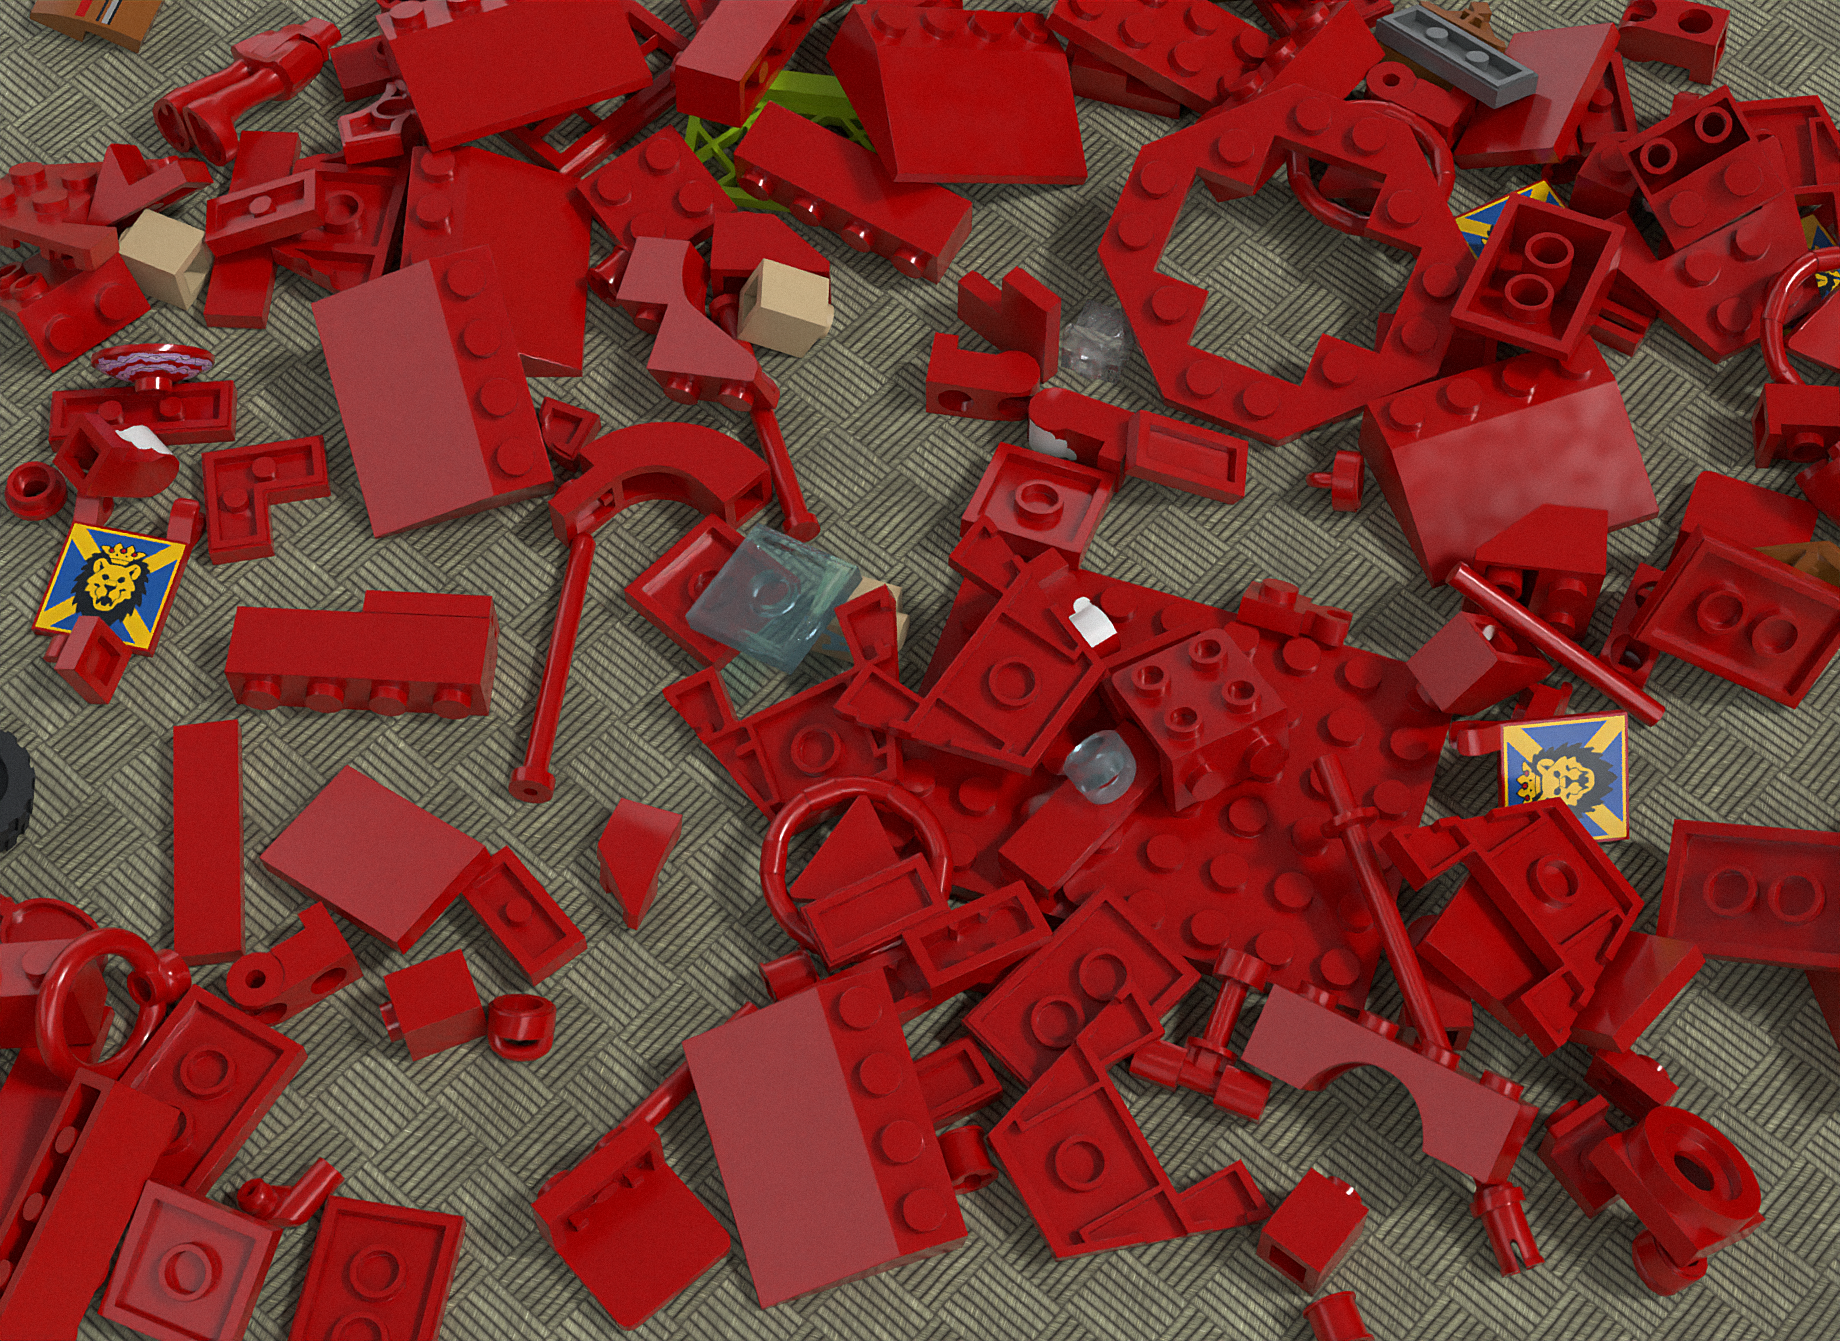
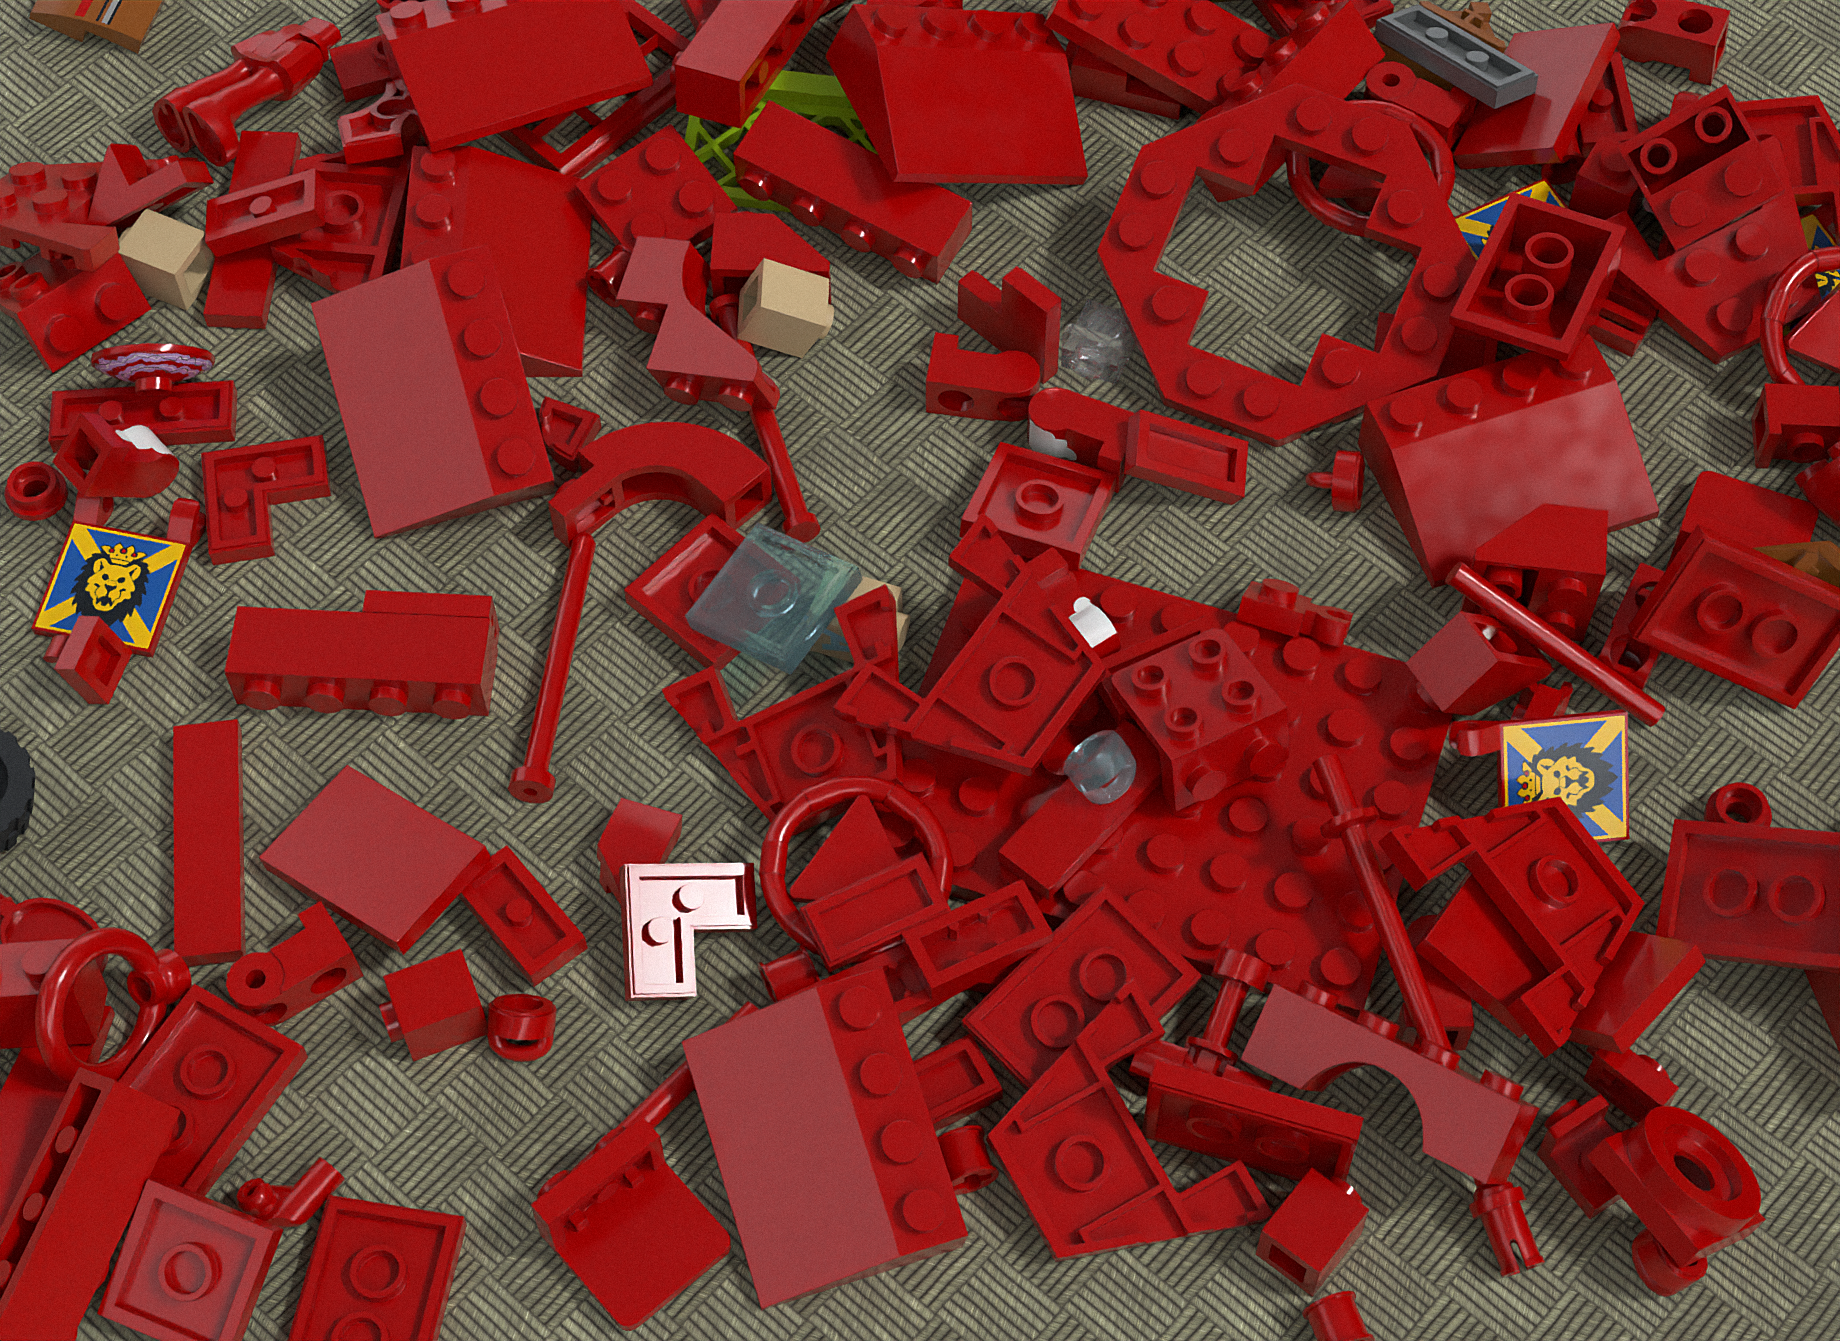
(664, 909): none -> tile
(1248, 1124): none -> red tile
(1741, 799): none -> red plate

